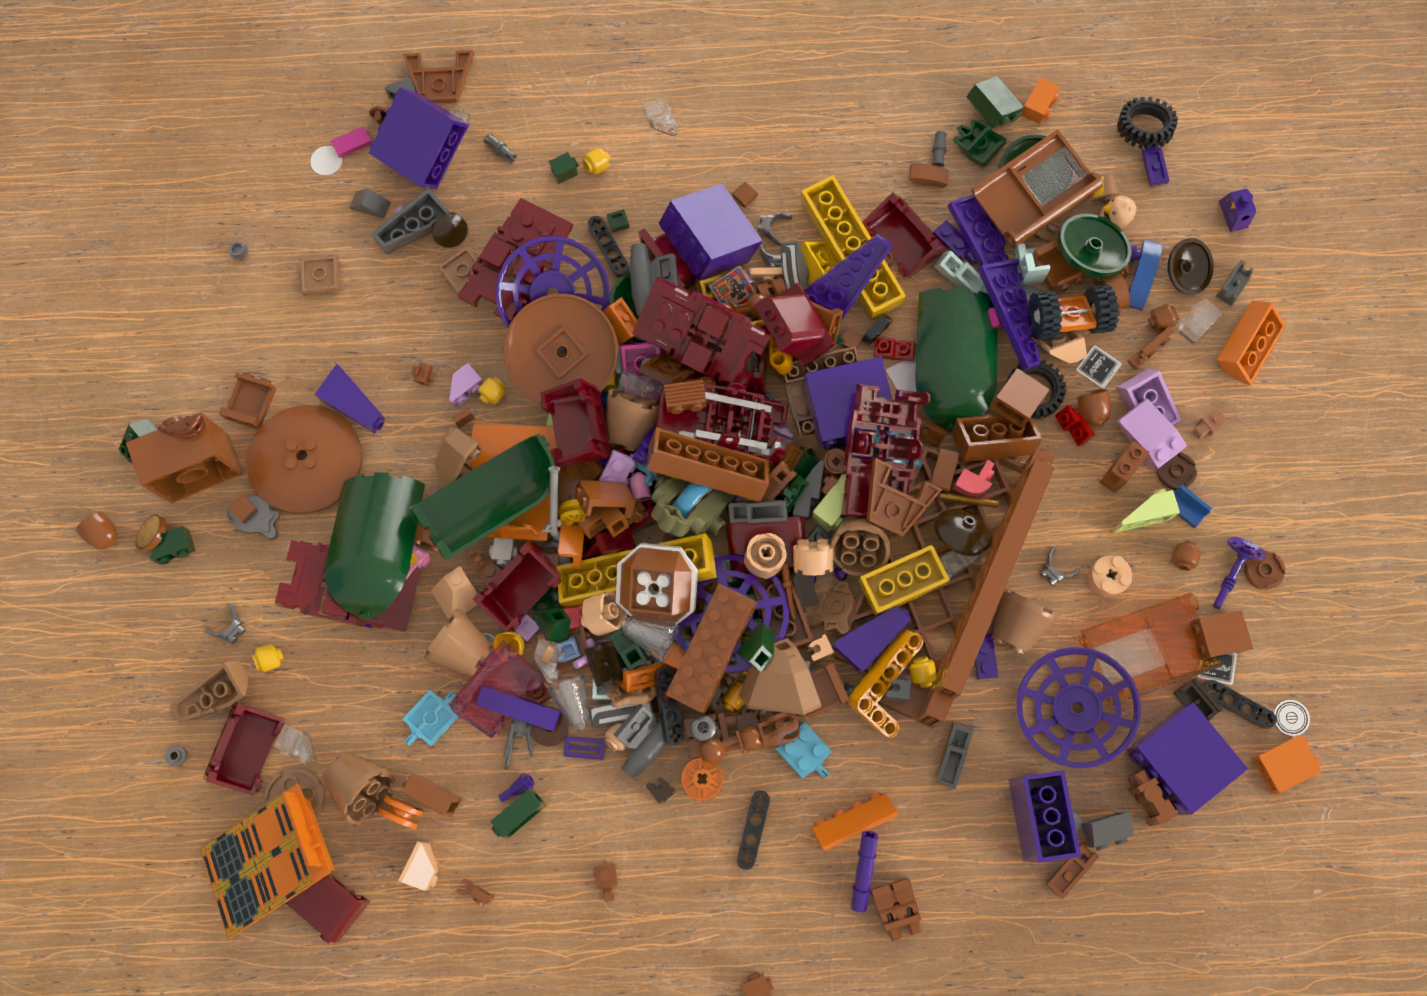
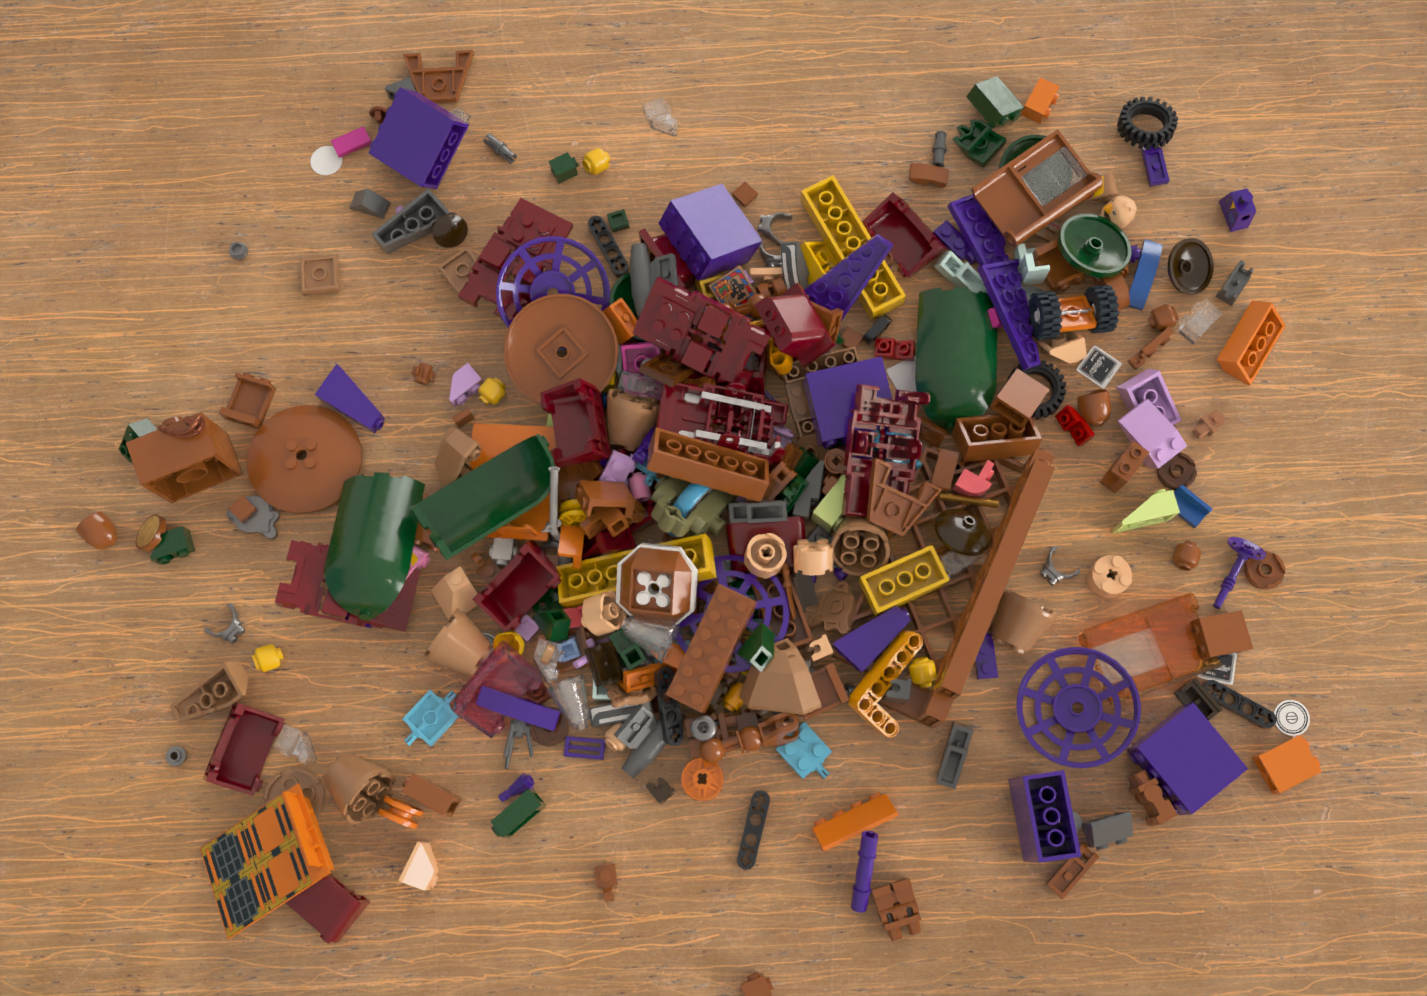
(480, 896): dark orange plate -> none
(685, 396): dark orange brick -> none

